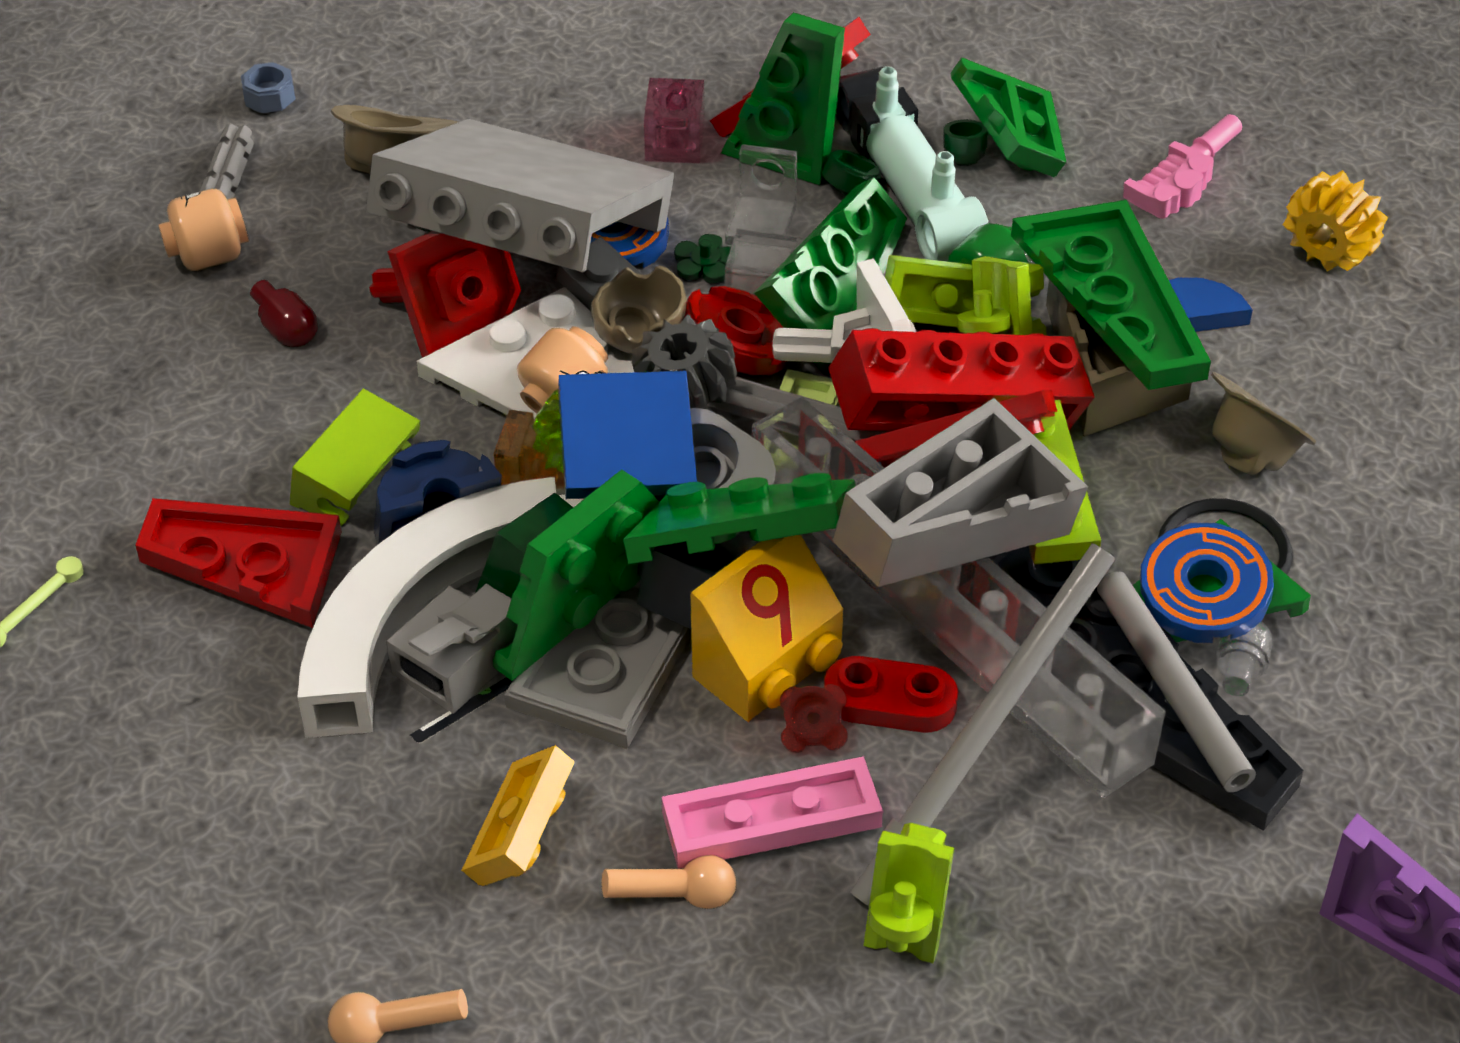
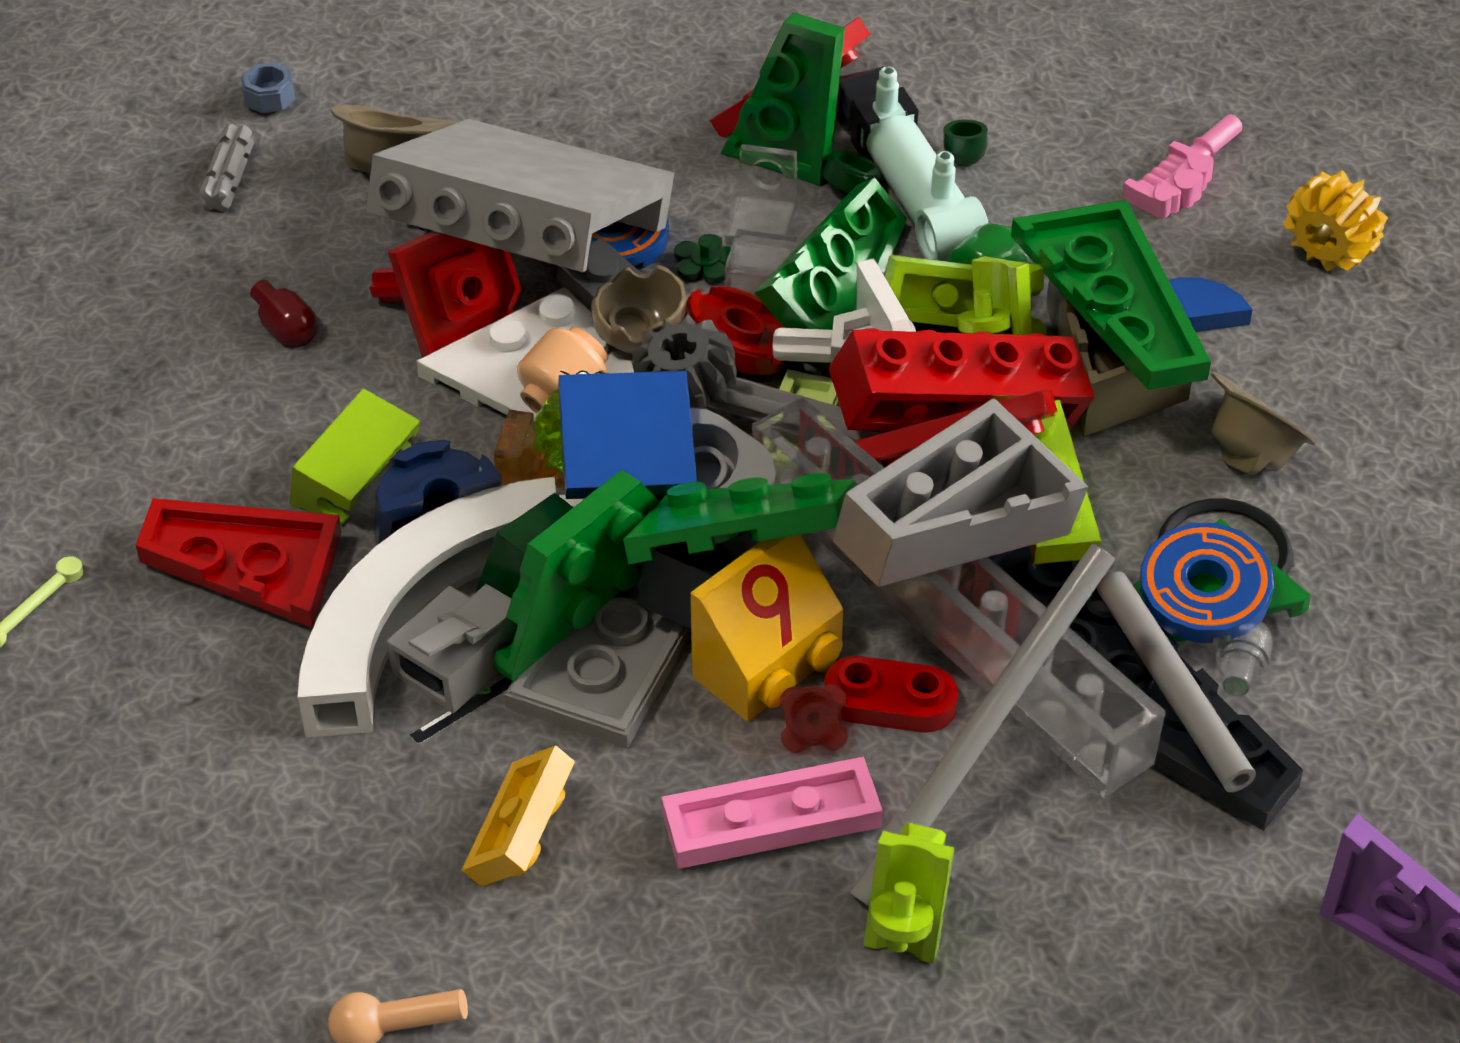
(204, 229): light nougat head -> none
(674, 120): clear pink brick -> none
(703, 882): light nougat bar -> none
(1015, 115): green wing -> none

